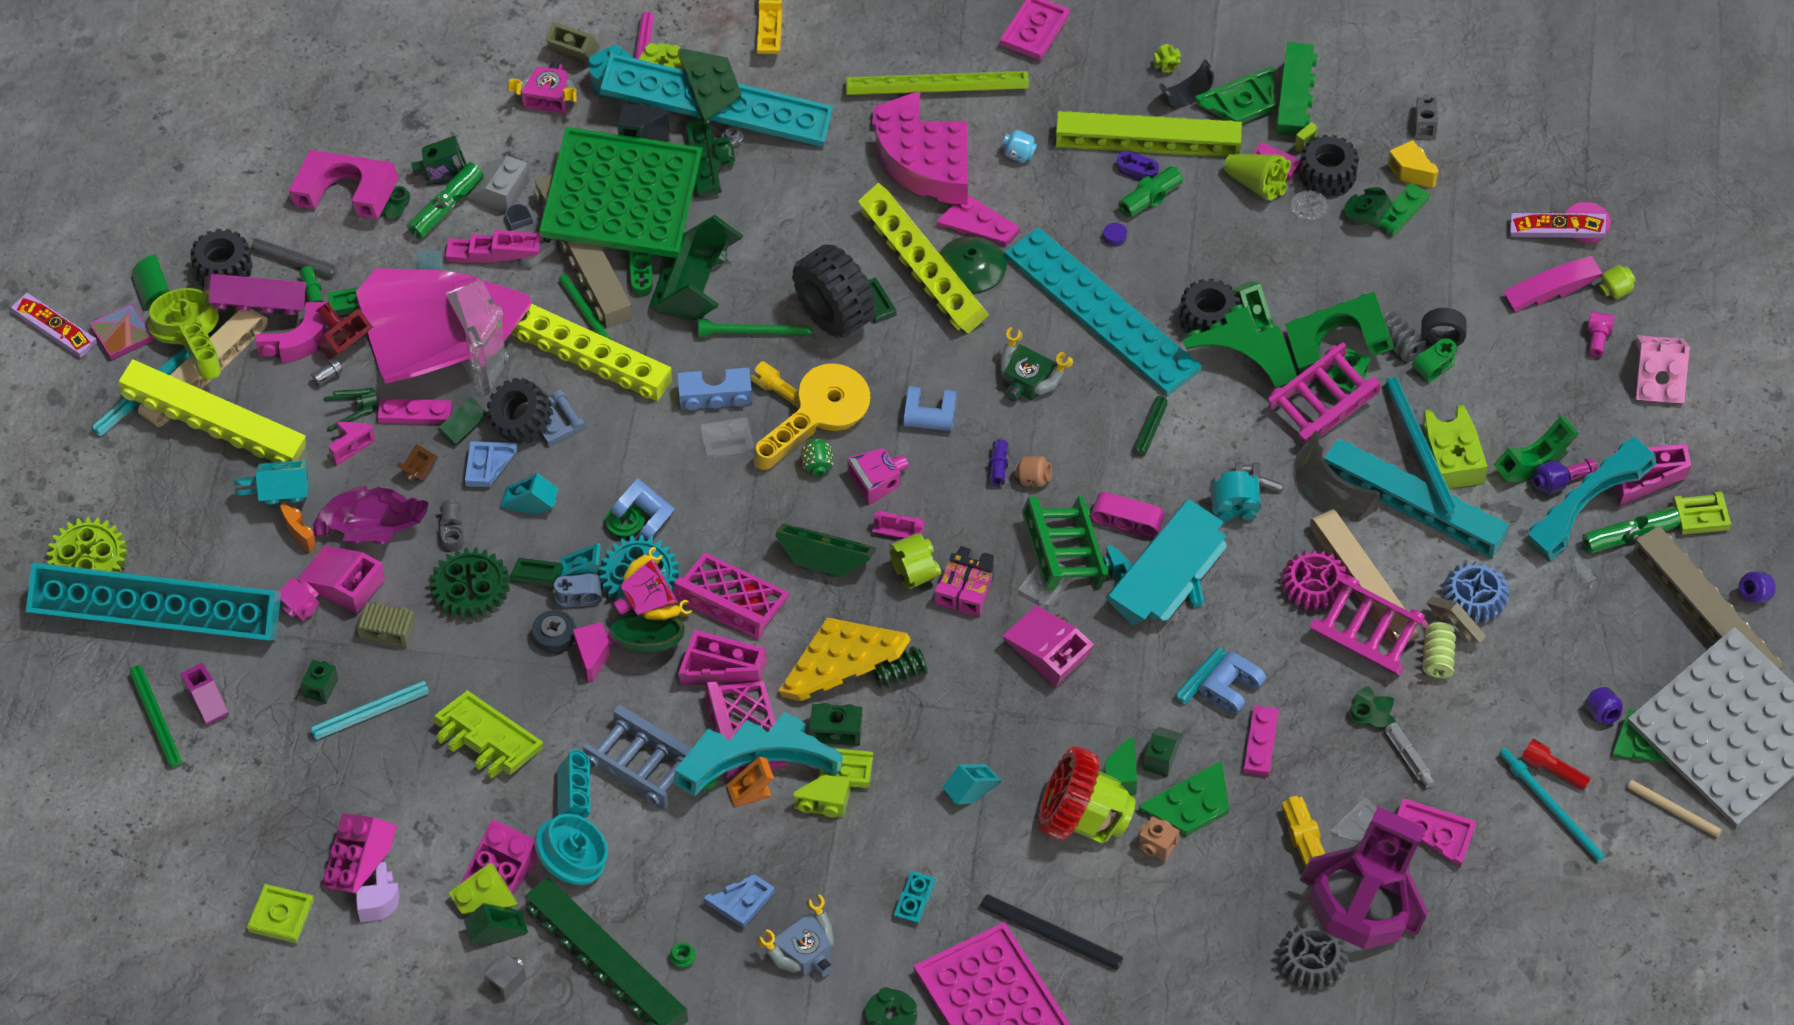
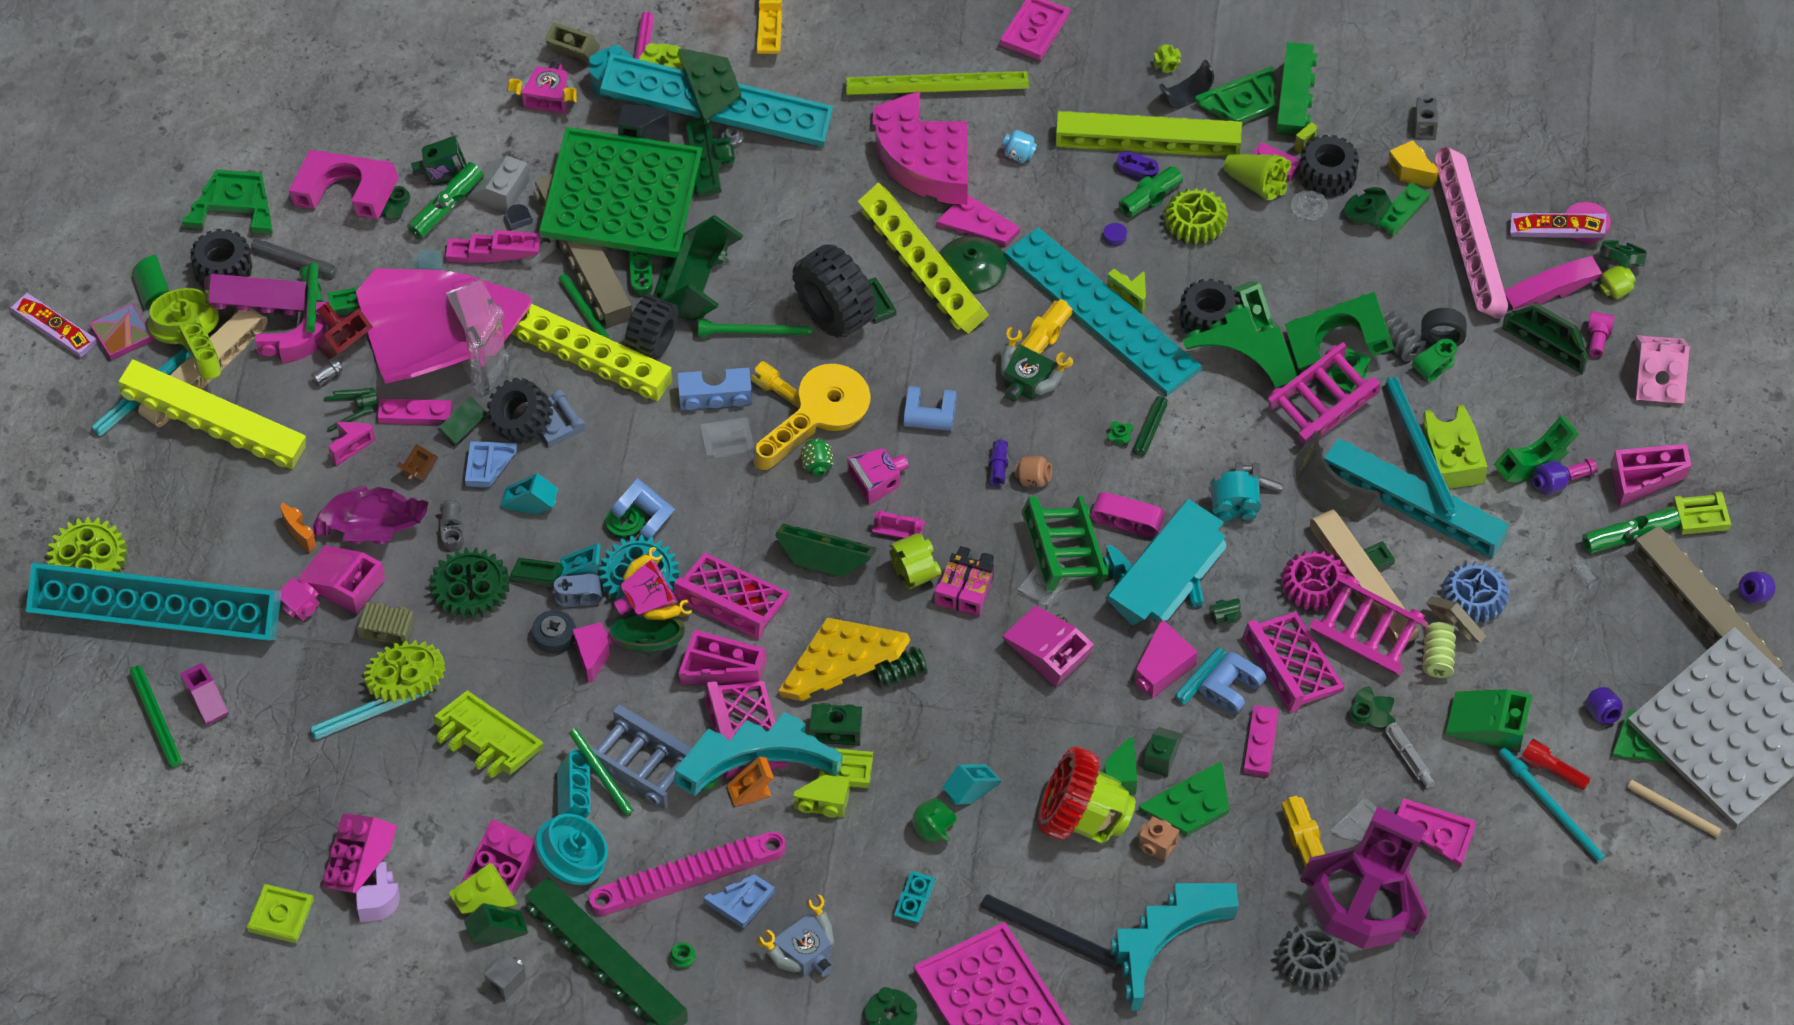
(232, 193): none -> green wing
(277, 482): teal brick -> none
(312, 297): none -> green bar
(319, 681): dark green brick -> none
(404, 671): none -> lime gear
(601, 772): none -> green bar
(651, 326): none -> black tyre
(687, 873): none -> dark pink gear
(932, 820): none -> green helmet
(1047, 328): none -> yellow piece
(1117, 437): none -> green plate
(1131, 291): none -> lime slope
(1164, 661): none -> dark pink slope
(1187, 907): none -> teal arch
(1195, 215): none -> lime gear
(1225, 611): none -> dark green piece
(1276, 665): none -> dark pink fence
(1380, 555): none -> dark green plate
(1471, 233): none -> bright pink beam
(1490, 717): none -> green slope
(1548, 334): none -> dark green wedge
(1624, 254): none -> dark green plate
(1626, 465): teal arch -> none

